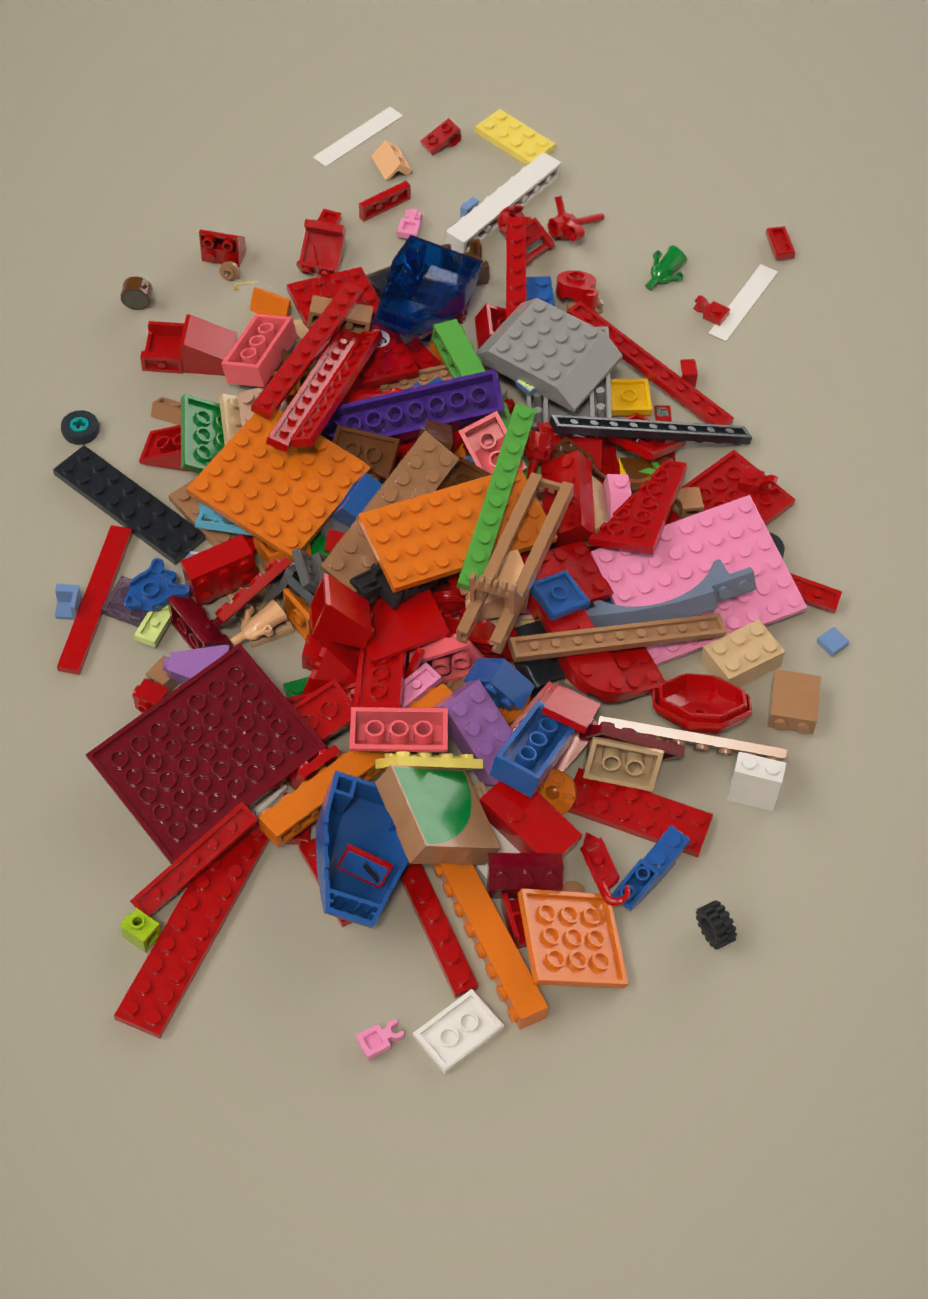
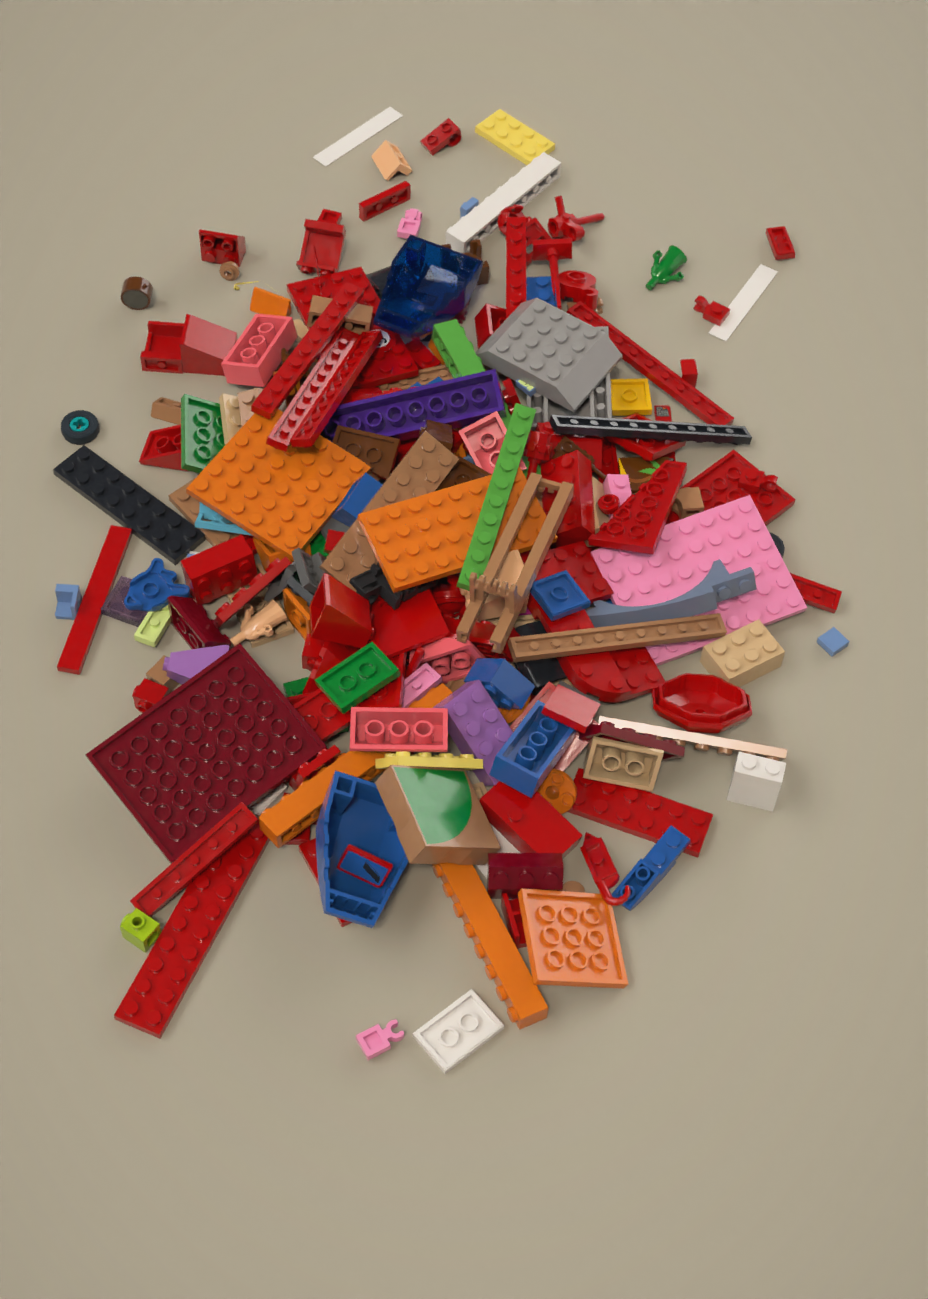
(357, 677): none -> green plate
(438, 930): red plate -> none
(510, 394): none -> red plate
(553, 251): none -> red piece
(608, 503): none -> red plate
(716, 924): black tyre -> none
(794, 701): medium nougat brick -> none

